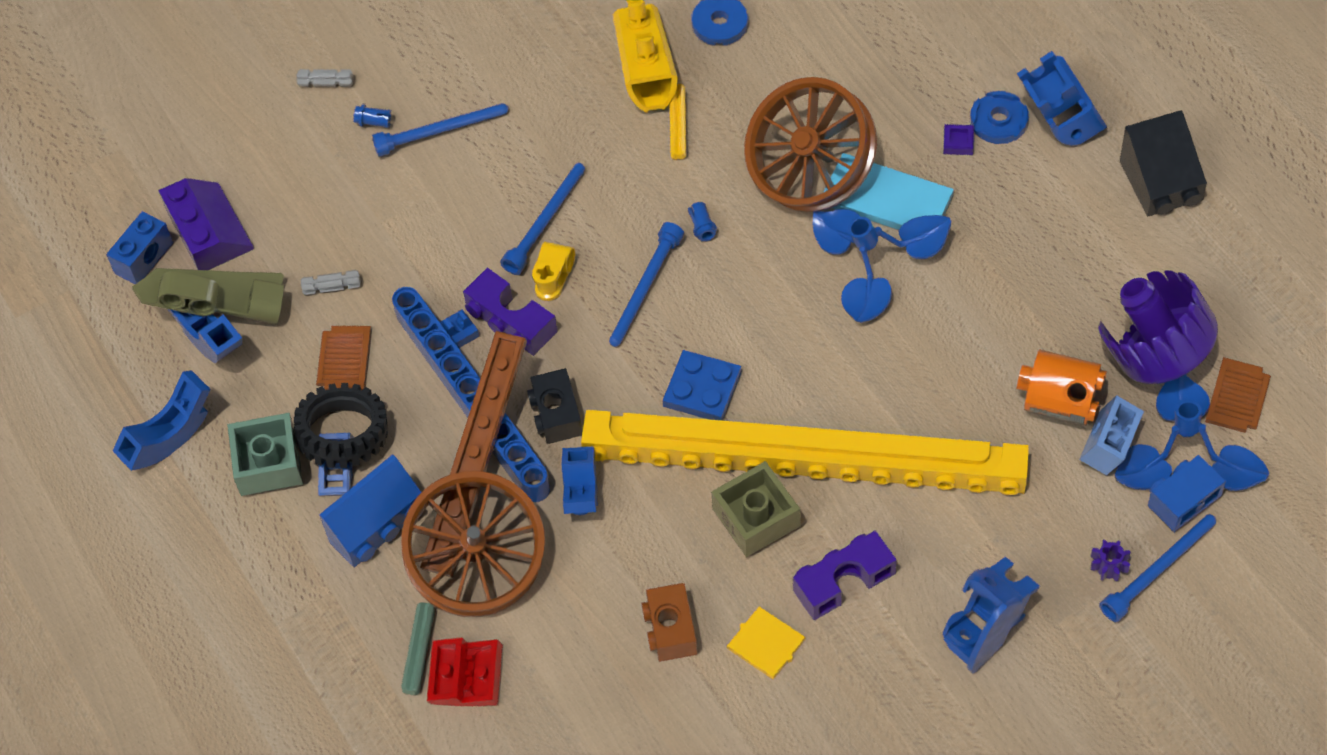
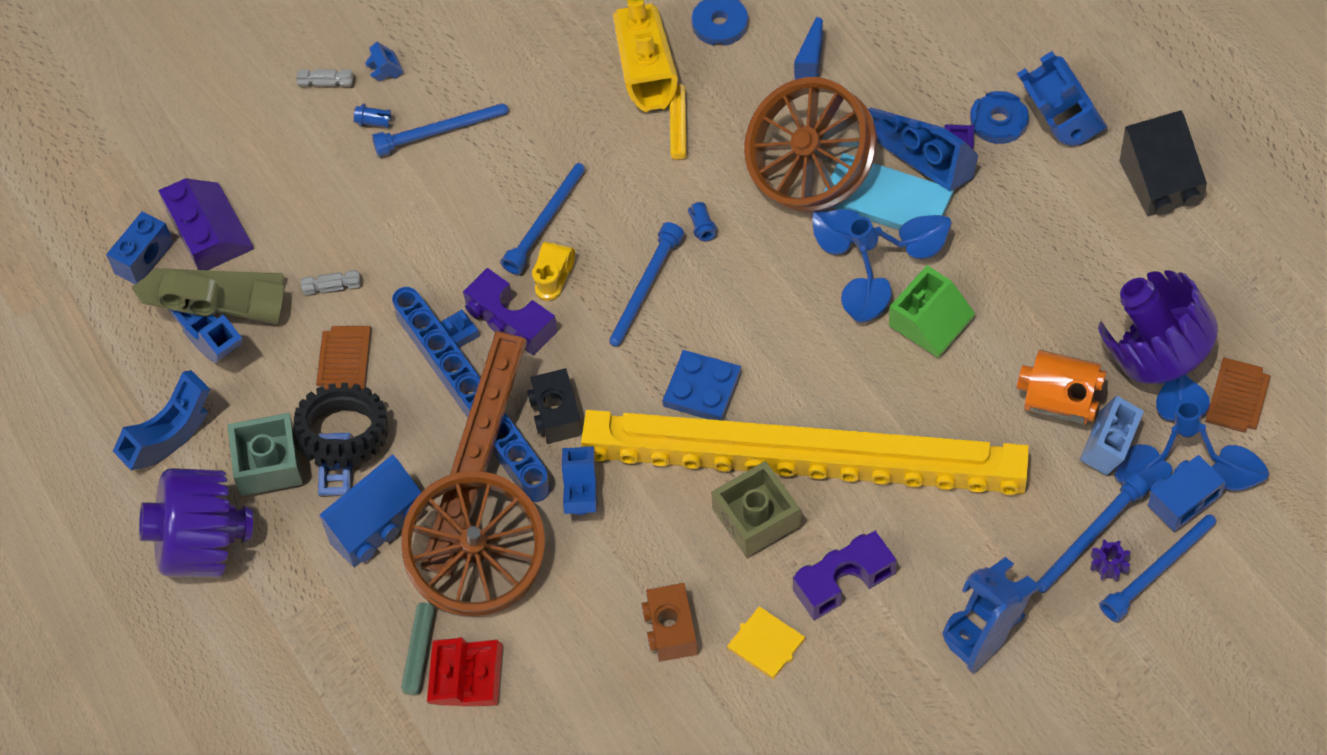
(191, 522): none -> dark purple piece
(384, 62): none -> blue tile
(809, 55): none -> blue slope
(926, 148): none -> blue wedge
(930, 312): none -> bright green slope
(1132, 488): none -> blue piece

